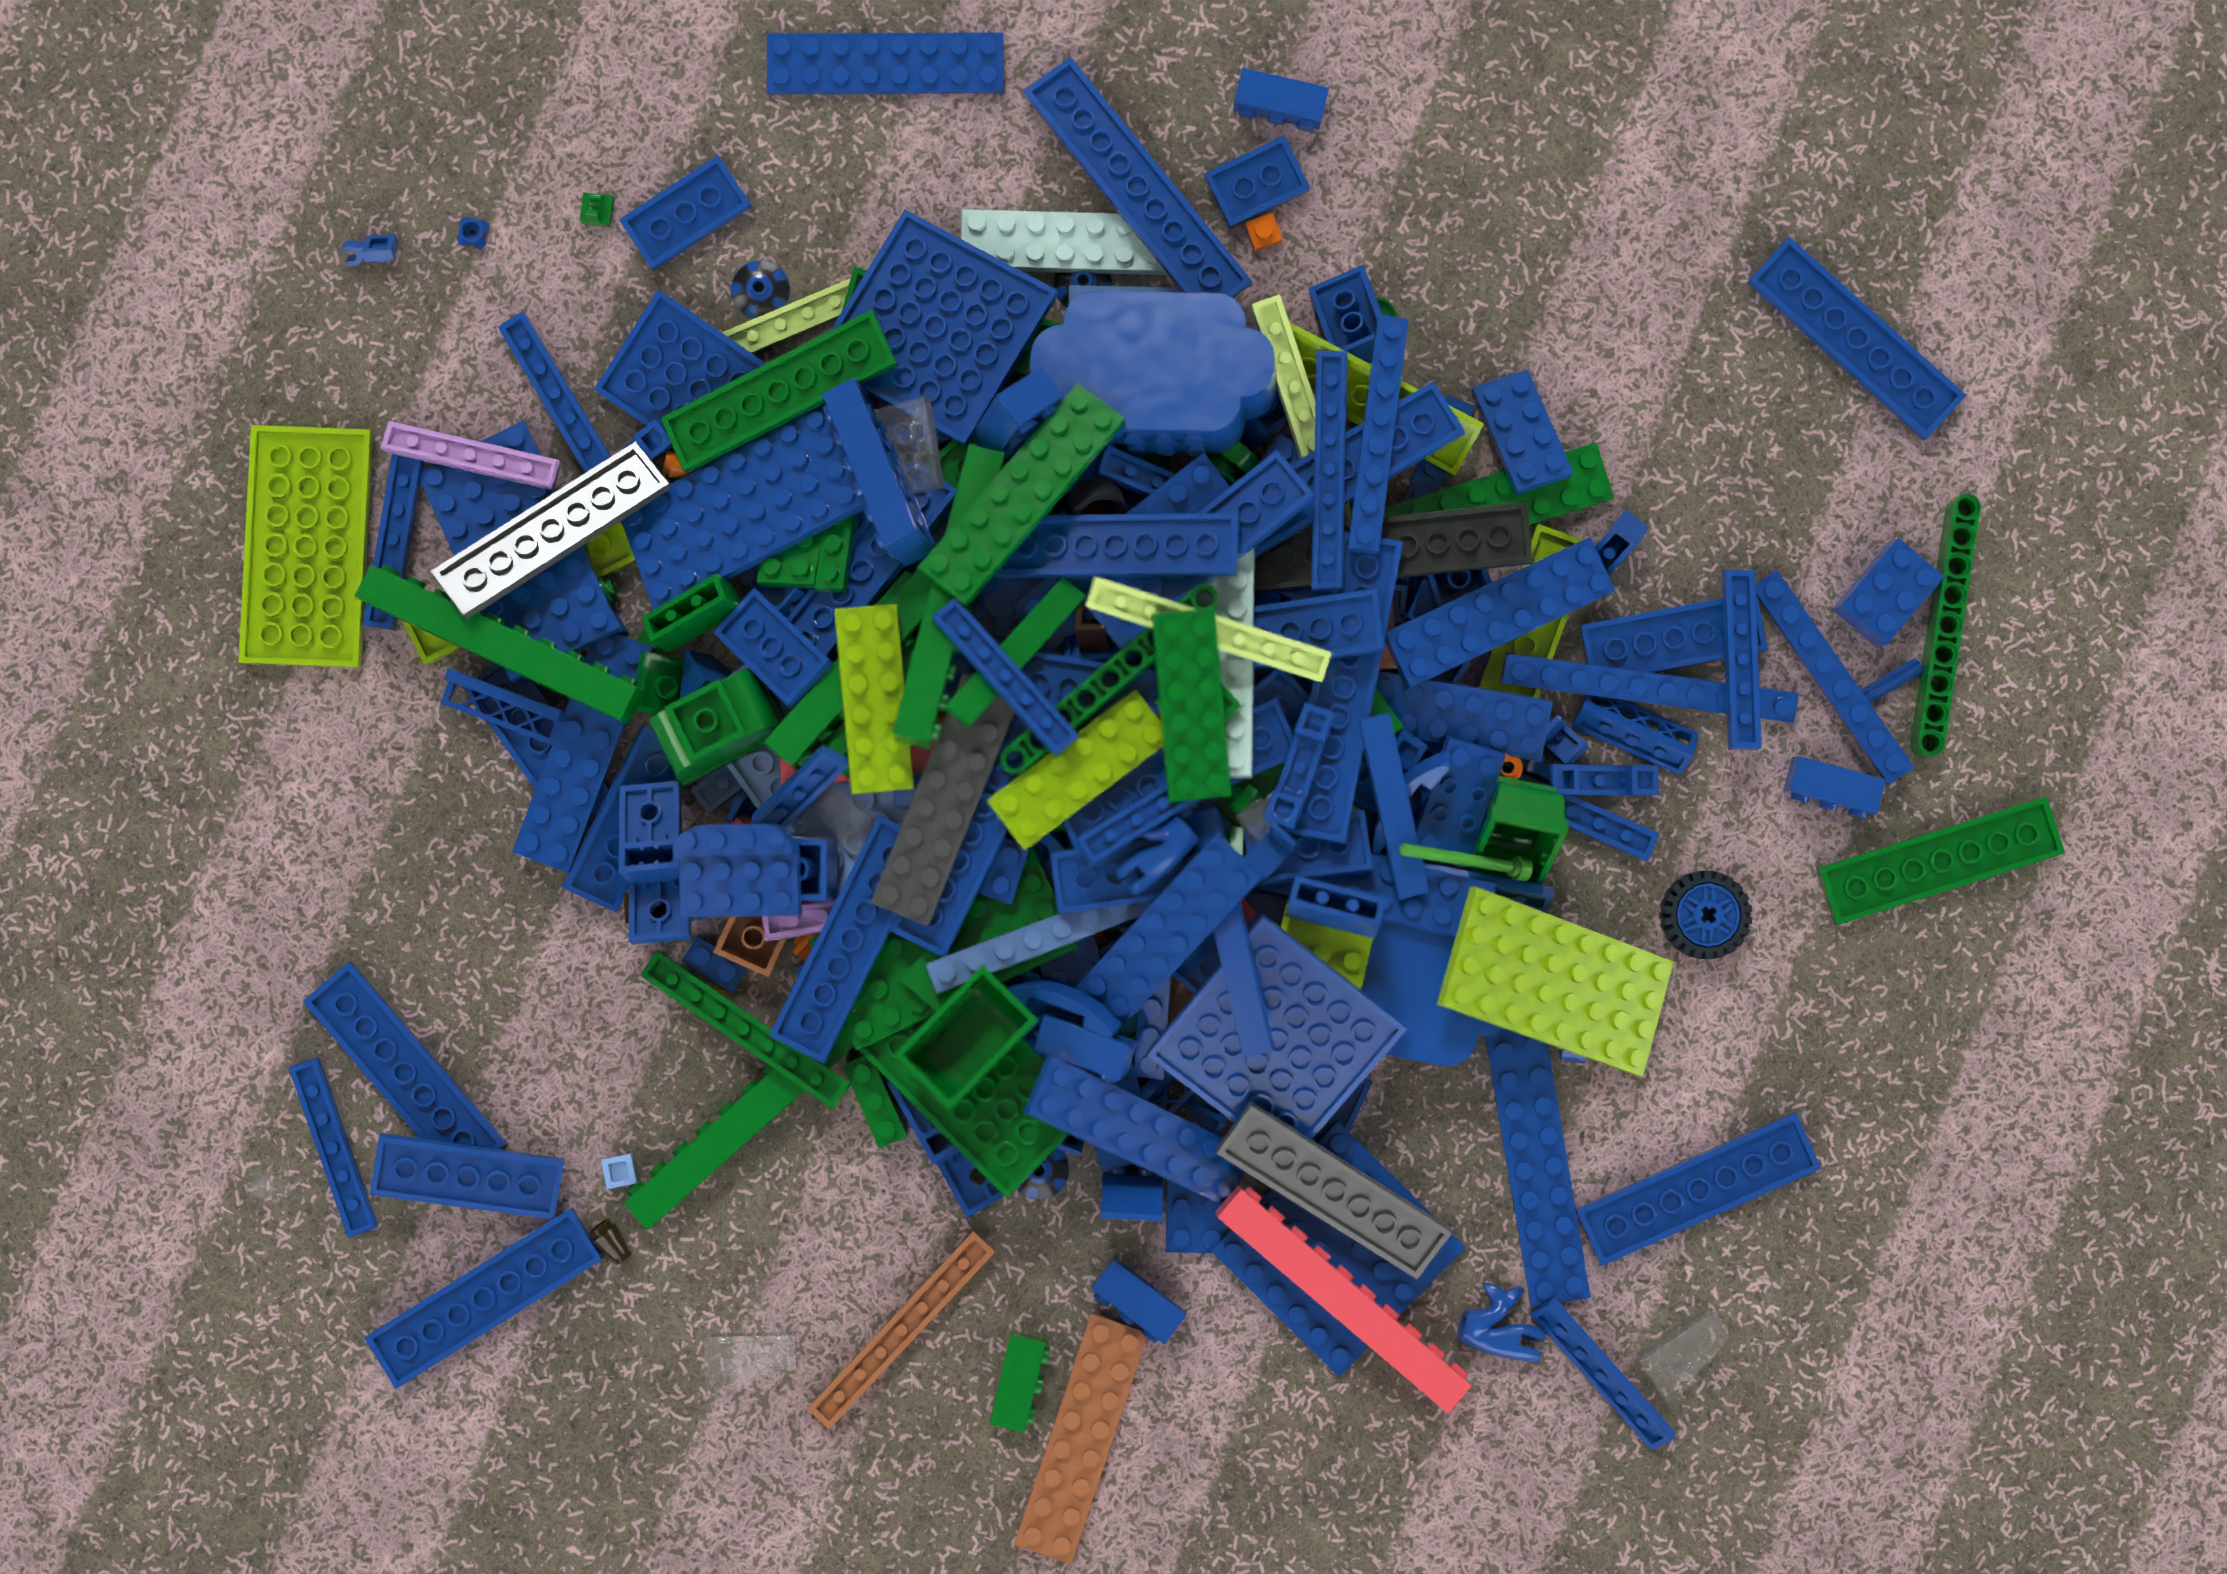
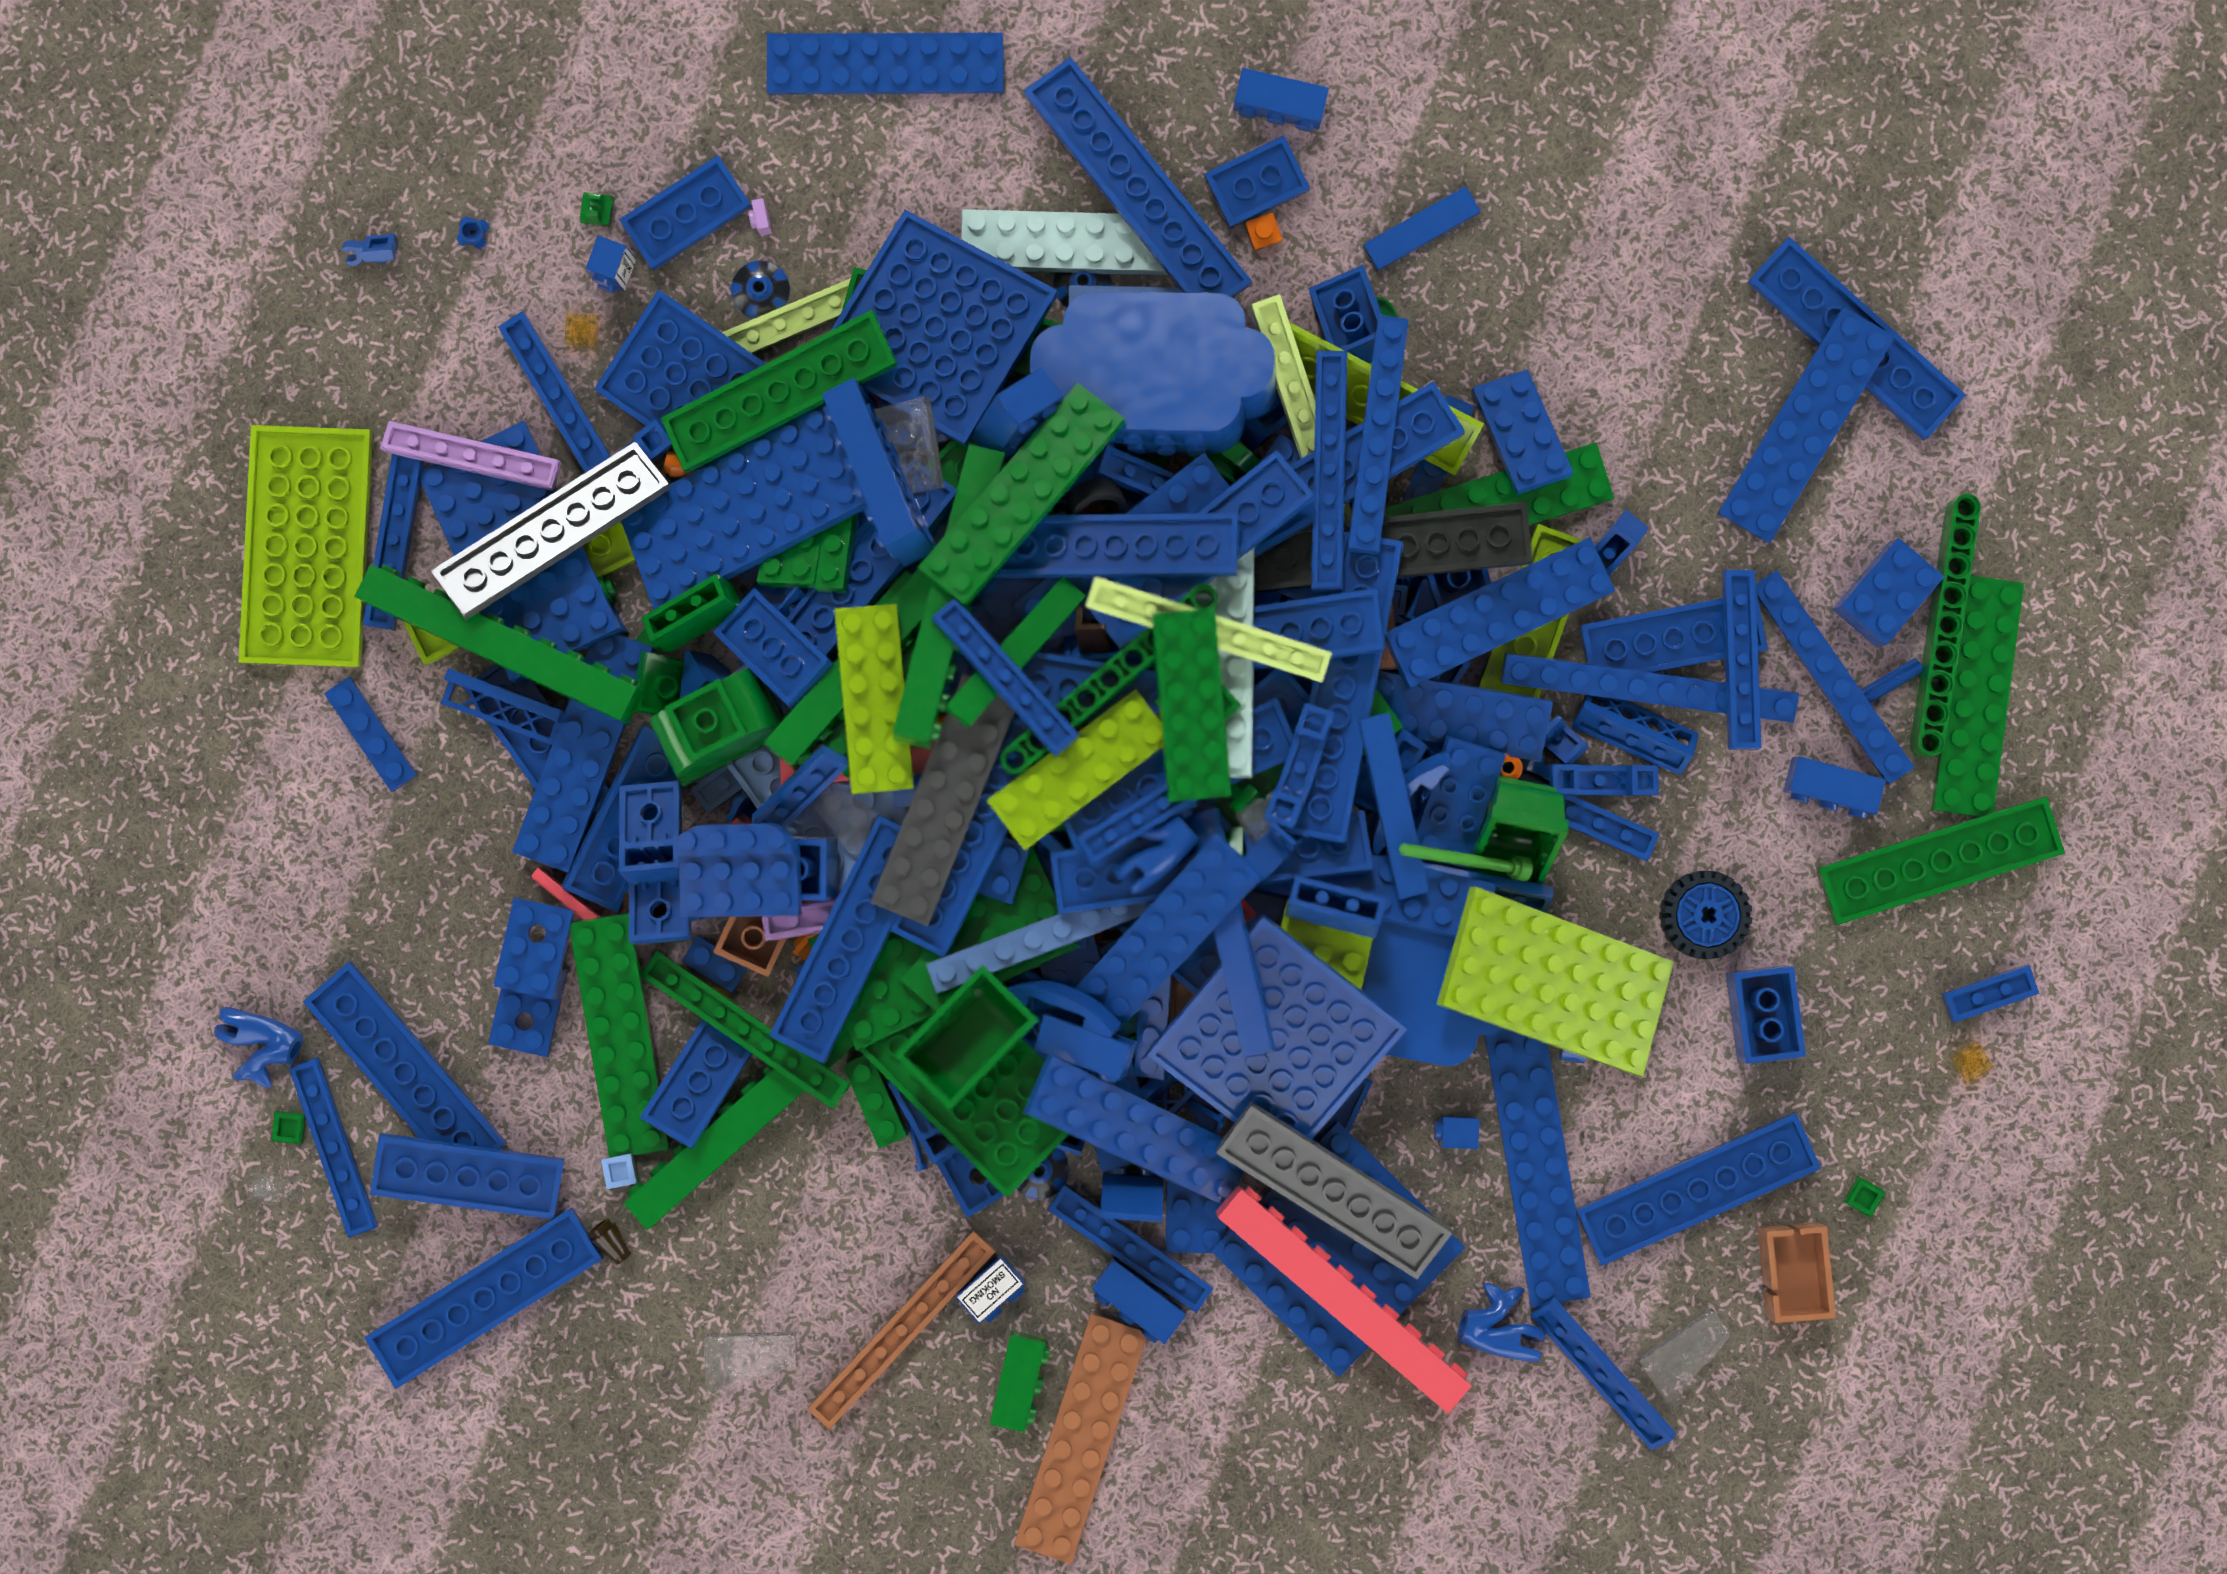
(281, 1042): none -> blue piece
(288, 1127): none -> green tile
(370, 734): none -> blue plate
(531, 976): none -> blue bracket
(566, 897): none -> coral tile
(580, 330): none -> clear yellow tile
(610, 265): none -> blue brick
(617, 1032): none -> green plate
(696, 1085): none -> blue plate
(759, 217): none -> lavender plate
(921, 1166): none -> blue piece
(991, 1289): none -> brick
(1130, 1248): none -> blue plate
(1421, 228): none -> blue tile
(1457, 1132): none -> blue brick
(1765, 1014): none -> blue brick
(1796, 1272): none -> nougat piece
(1806, 425): none -> blue plate
(1864, 1196): none -> green tile
(1971, 1062): none -> clear yellow tile
(1980, 699): none -> green plate
(1990, 993): none -> blue plate

